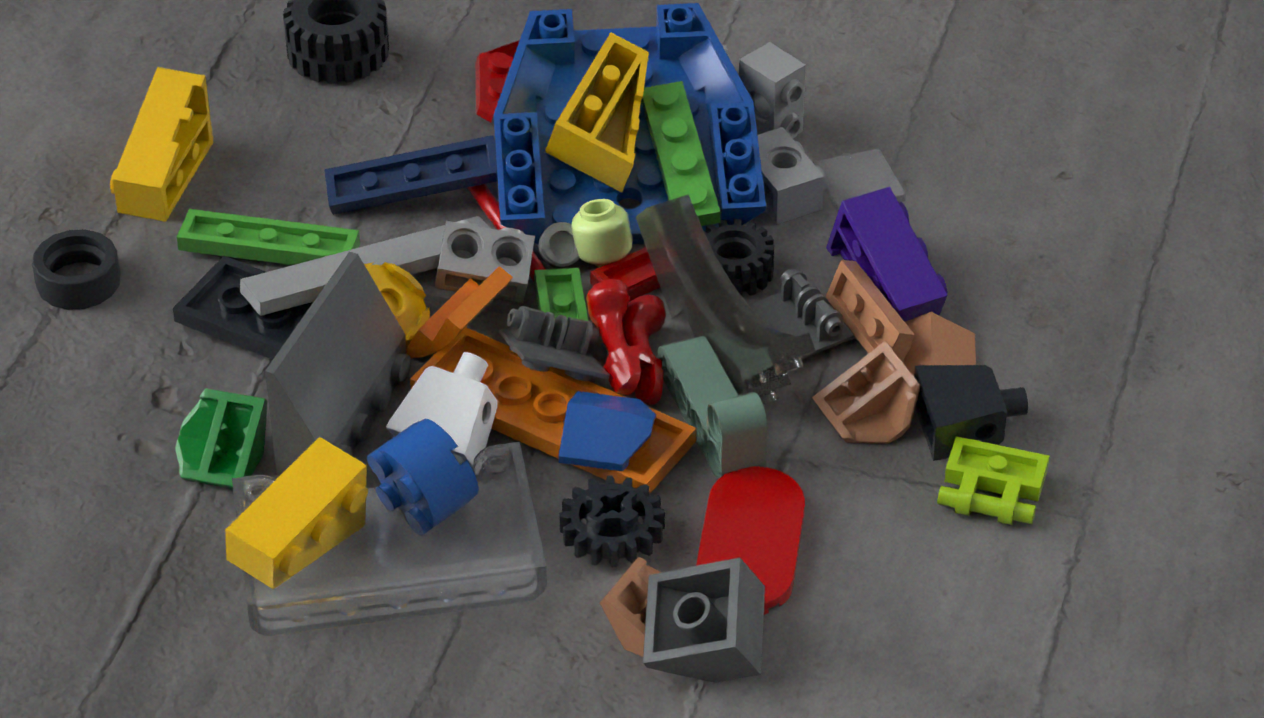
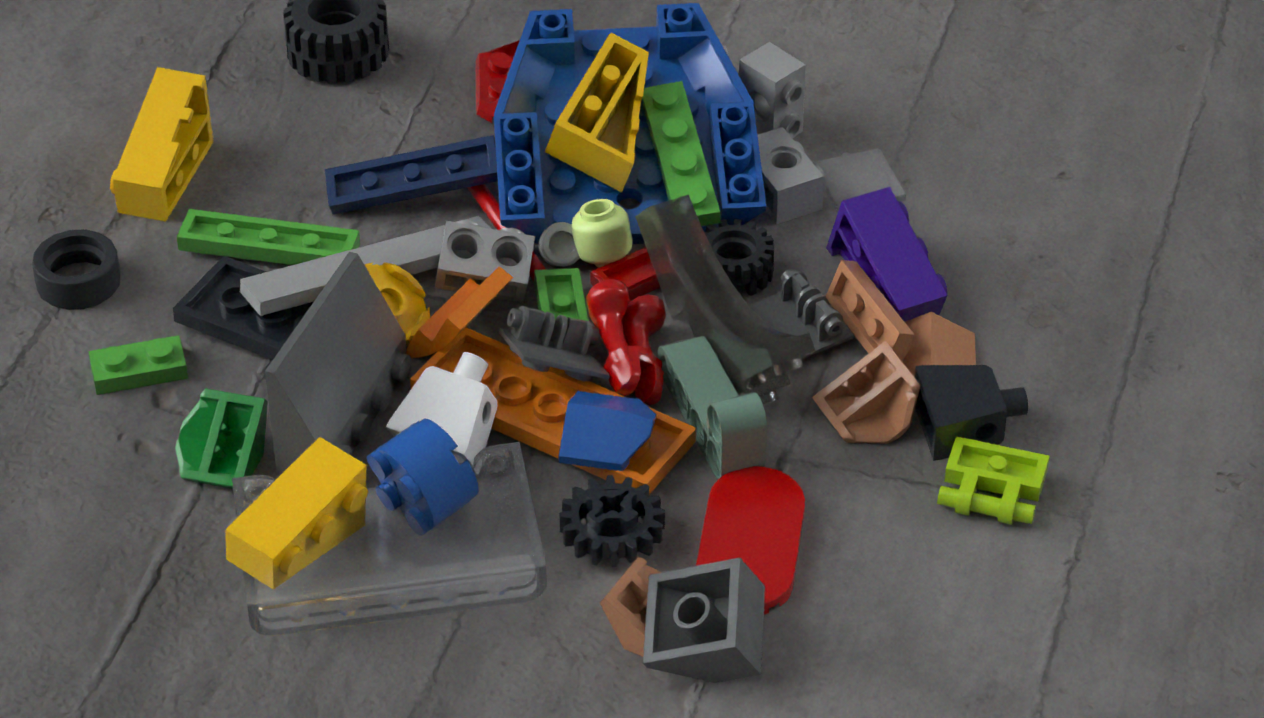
(138, 364): none -> bright green plate

